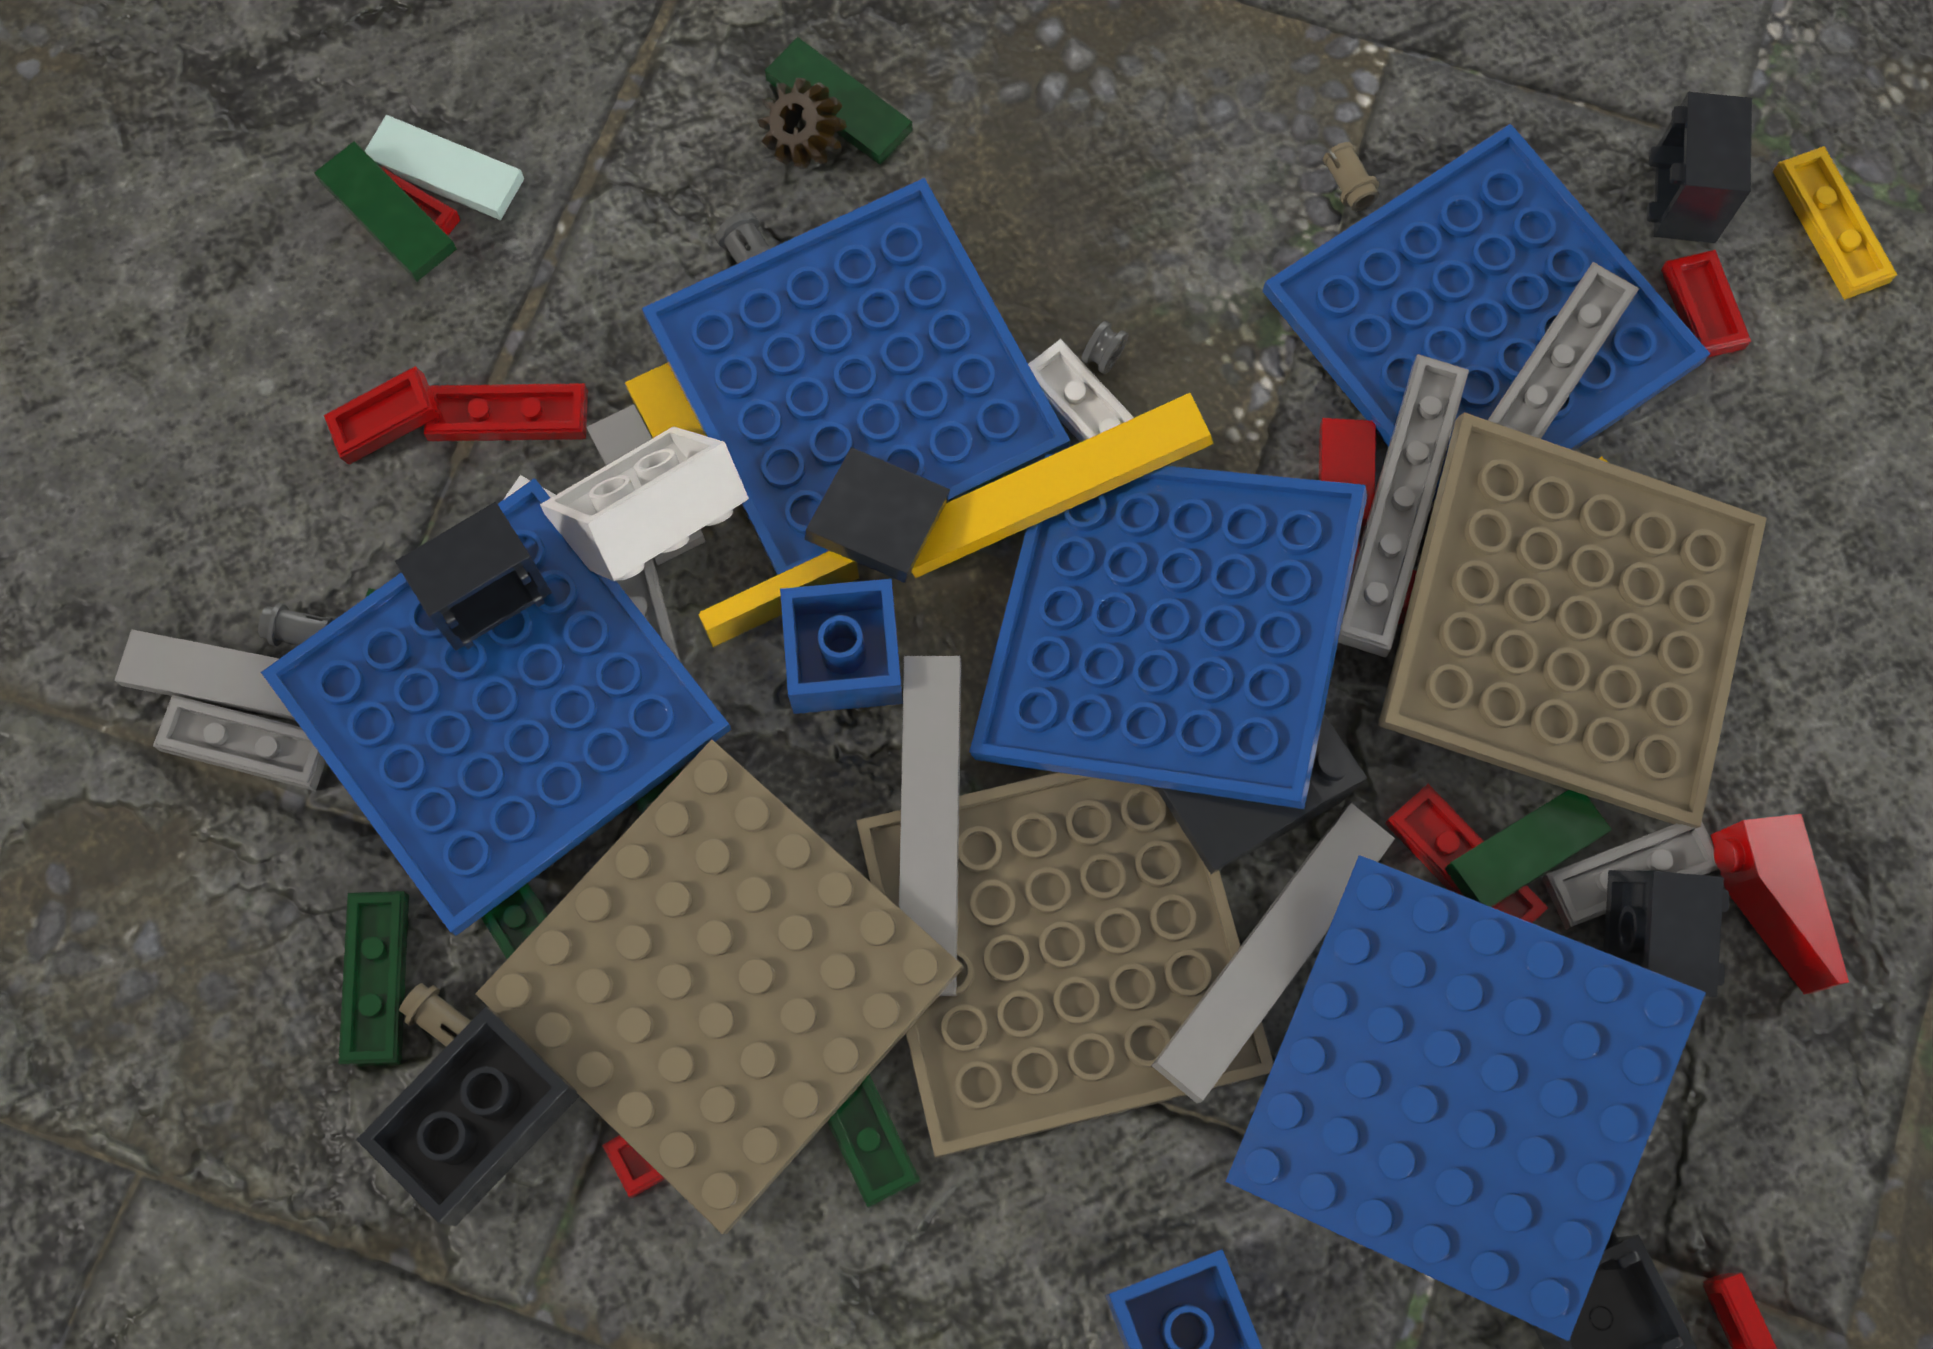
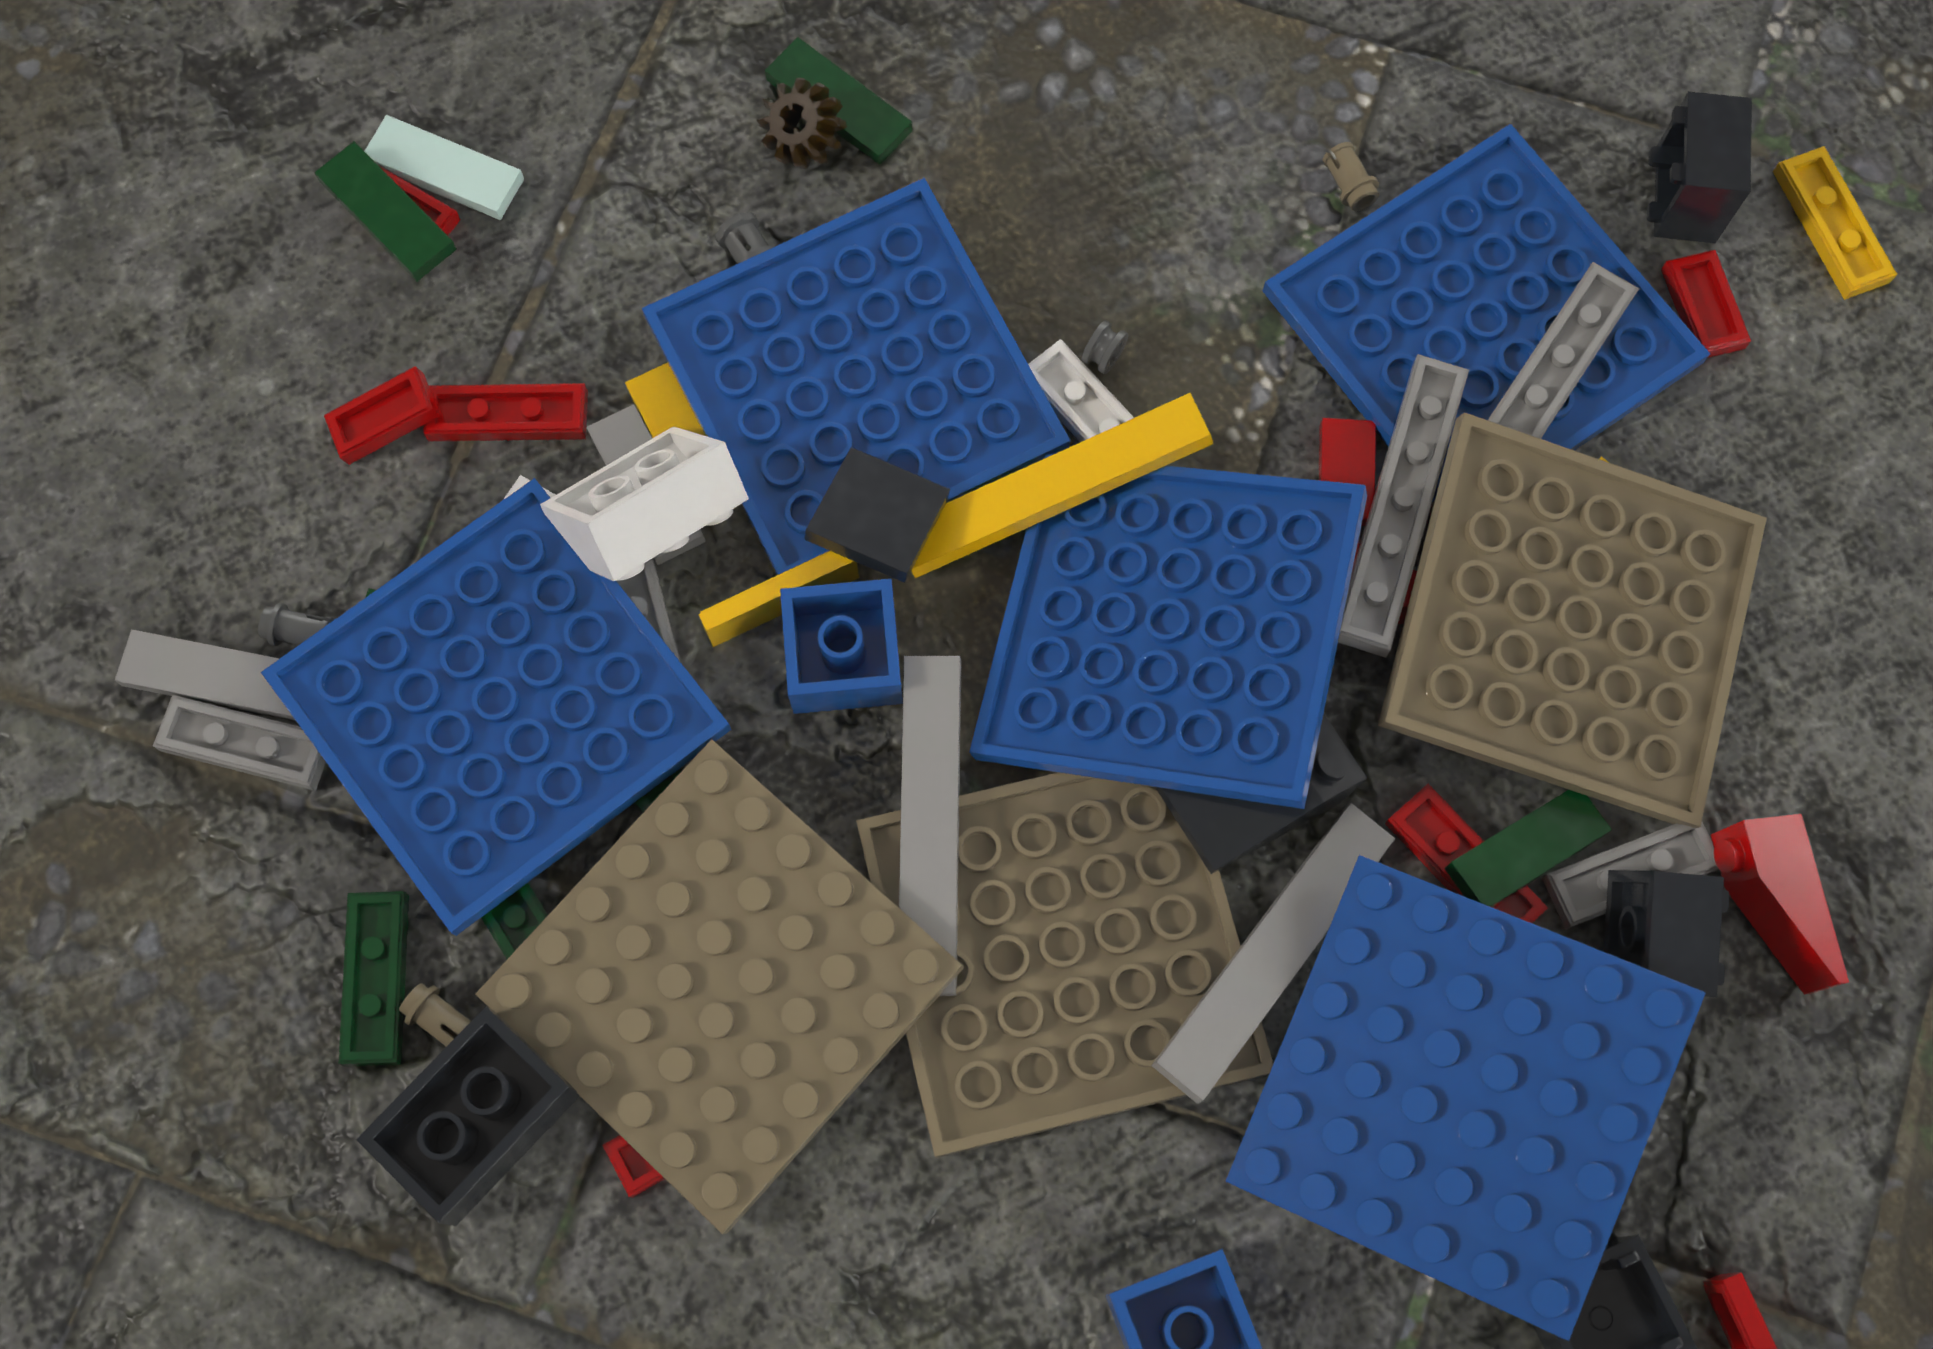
(474, 576): black container -> none
(872, 1145): dark green tile -> none

